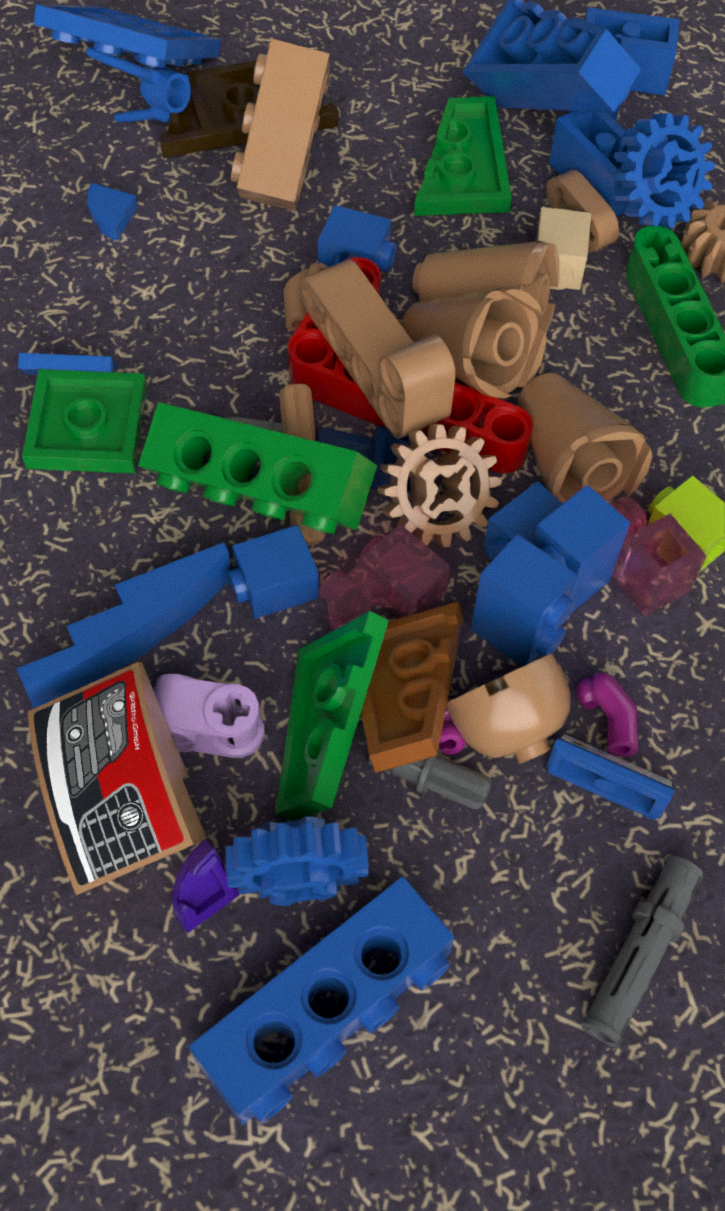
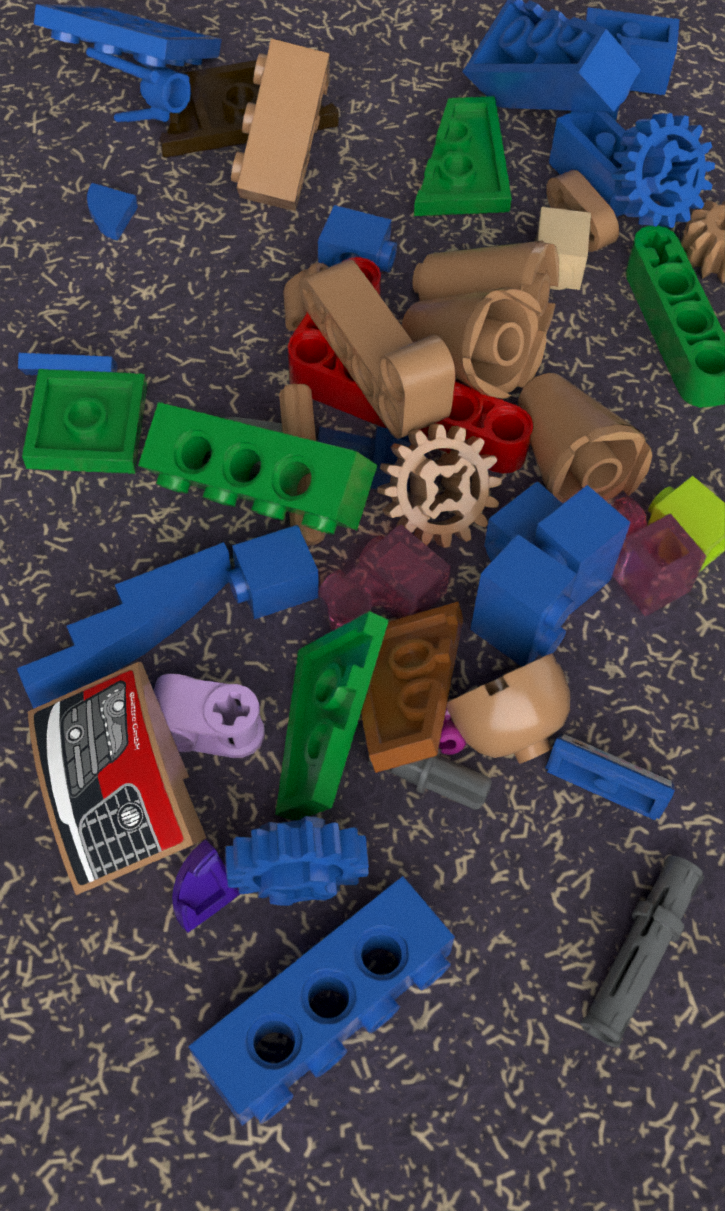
(618, 707): magenta arm -> none

